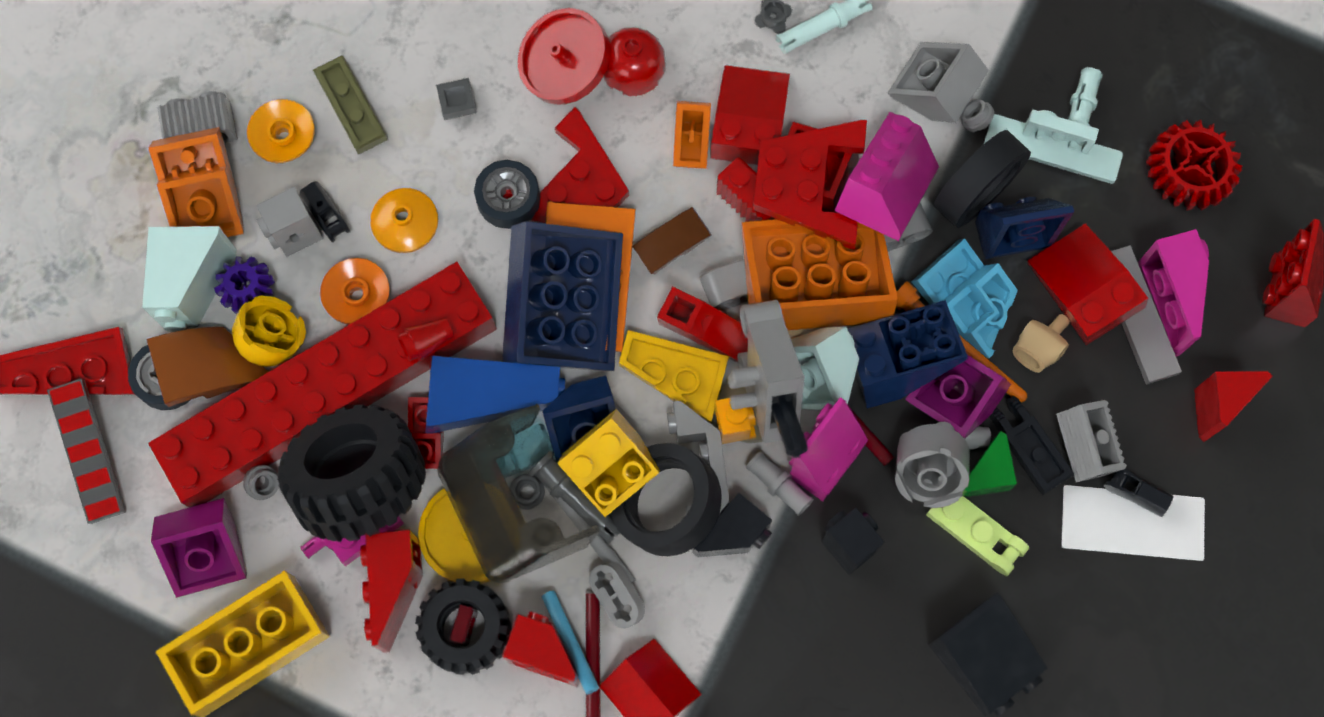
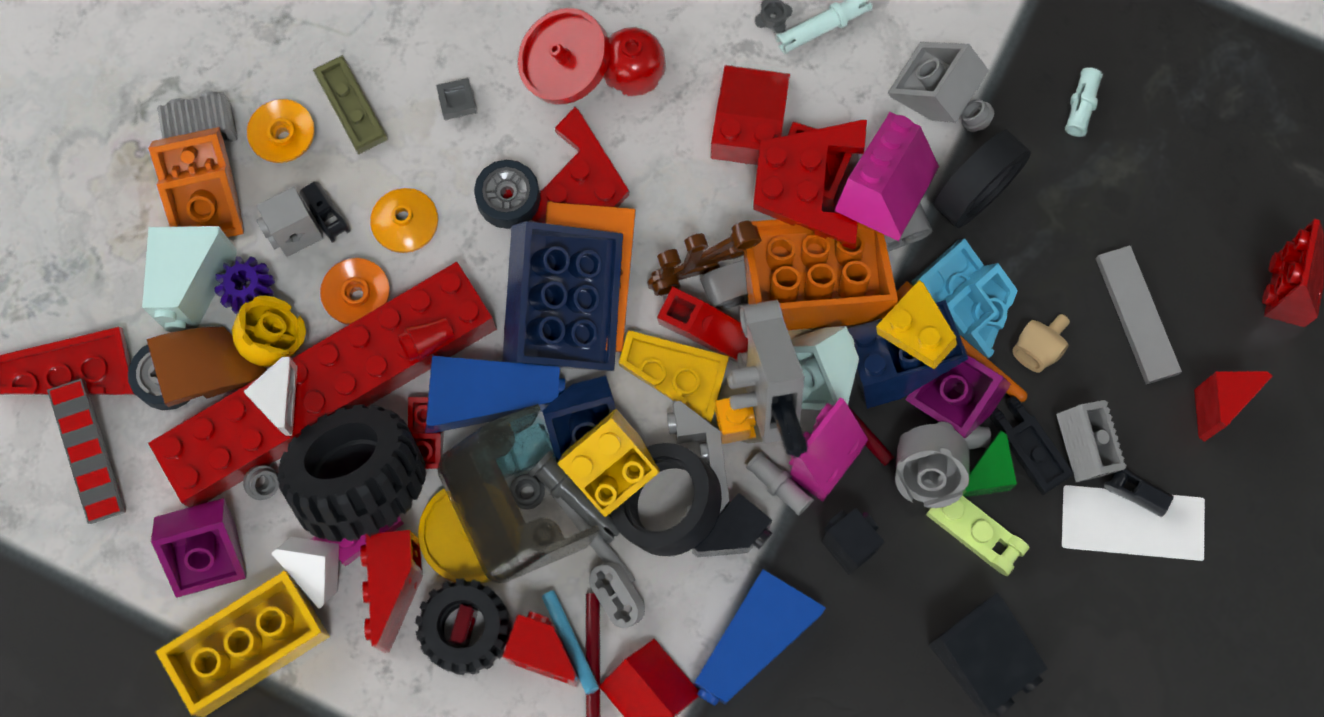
(275, 394): none -> white slope
(312, 566): none -> white slope
(672, 240): reddish brown slope -> none
(691, 134): orange slope -> none
(697, 262): none -> reddish brown plant
(737, 186): red brick -> none
(759, 632): none -> blue slope
(918, 327): none -> yellow wing
(1021, 226): dark blue slope -> none
(1061, 144): light aqua bracket -> none
(1088, 283): red slope -> none
(1177, 281): dark pink slope -> none
(1192, 147): red gear -> none

